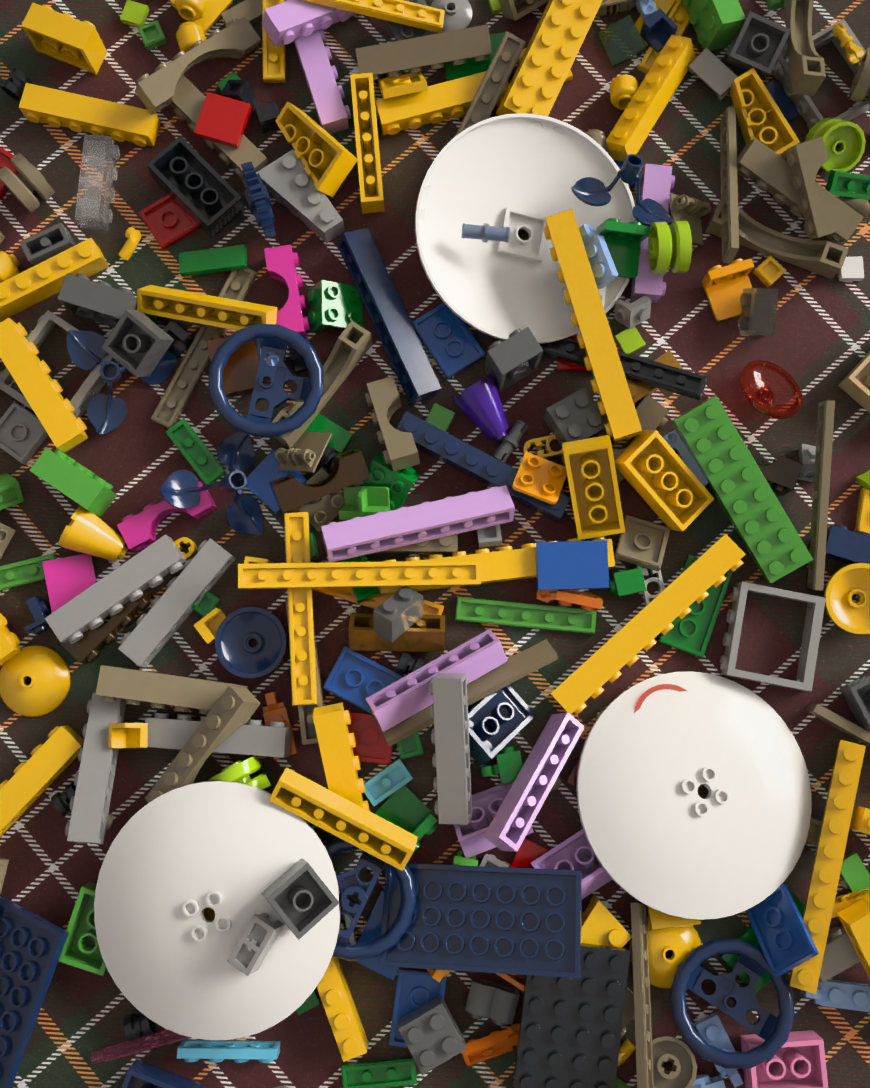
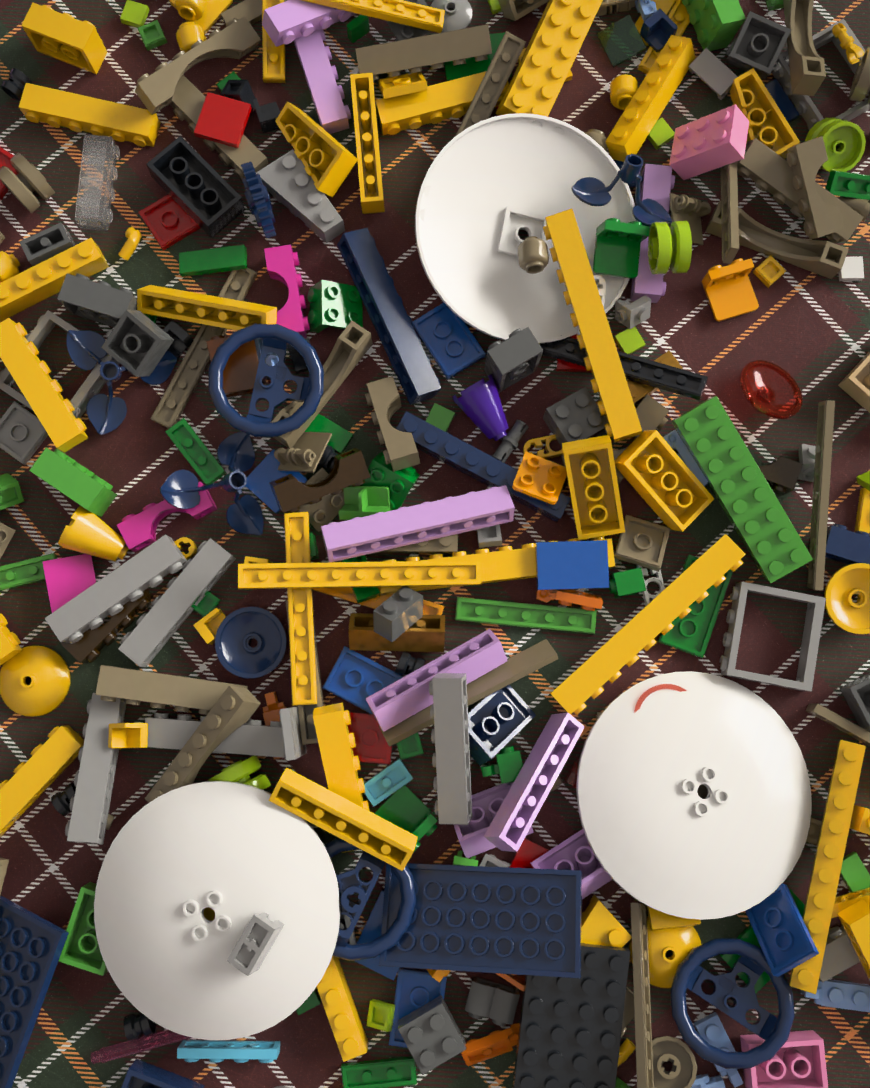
(40, 610): dark blue bracket -> none
(291, 733): none -> light grey tile
(300, 898): dark grey brick -> none
(358, 28): none -> green tile
(380, 1015): none -> lime tile
(485, 232): sand blue pin -> none
(533, 255): none -> dark tan head
(598, 256): light blue hinge -> none
(660, 134): none -> lime tile
(709, 142): none -> bright pink brick
(758, 311): clear smoke brick -> none

